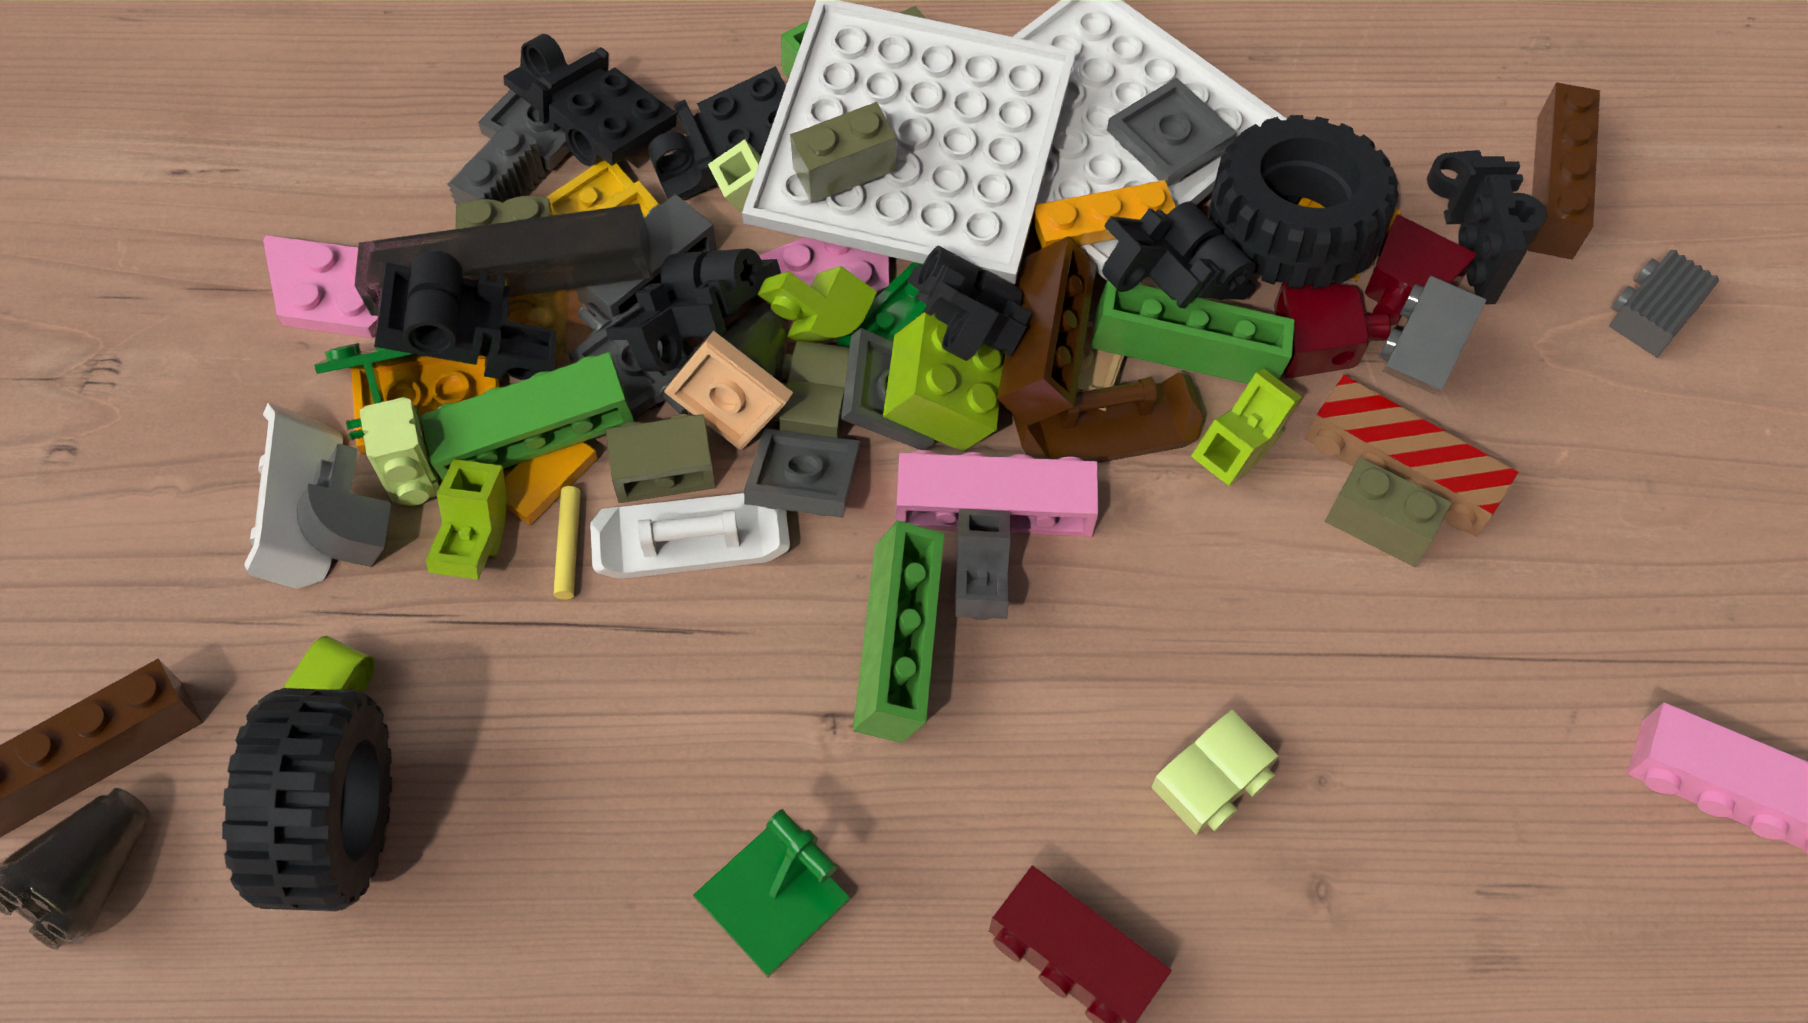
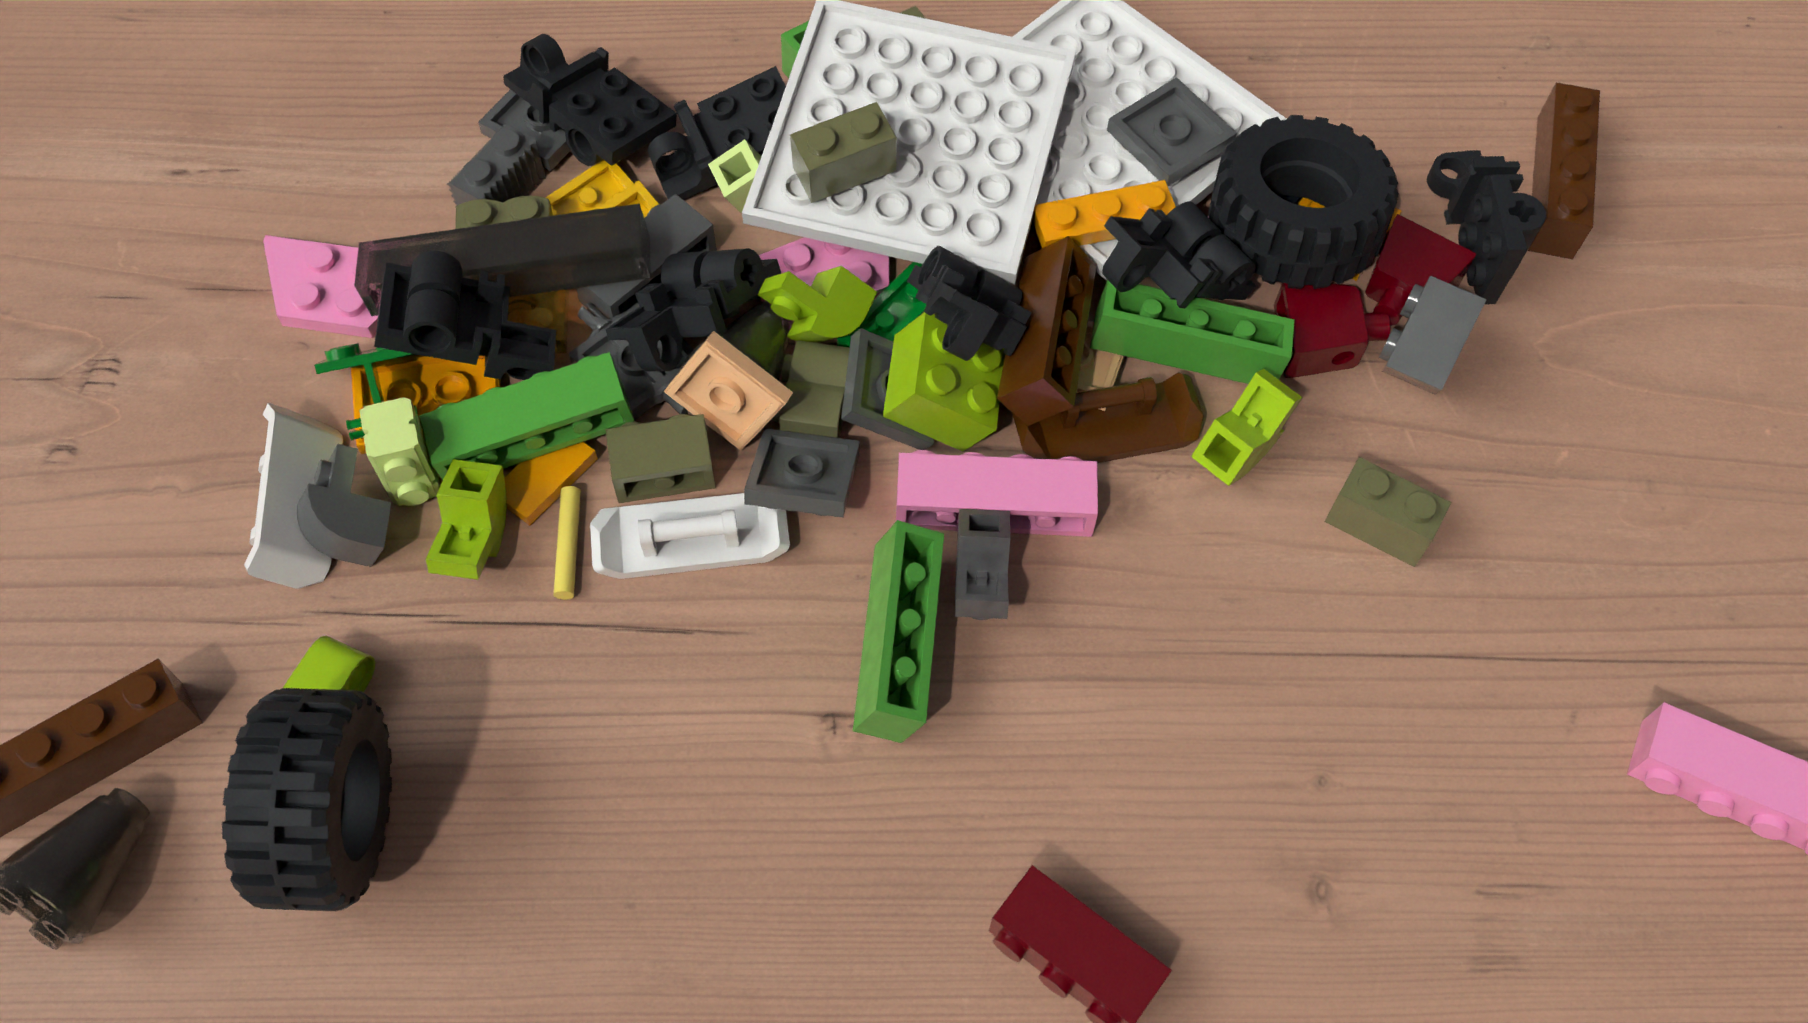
(774, 893): green plate -> none
(1216, 773): yellowish green brick -> none
(1369, 426): medium nougat brick -> none
(1663, 302): dark grey brick -> none

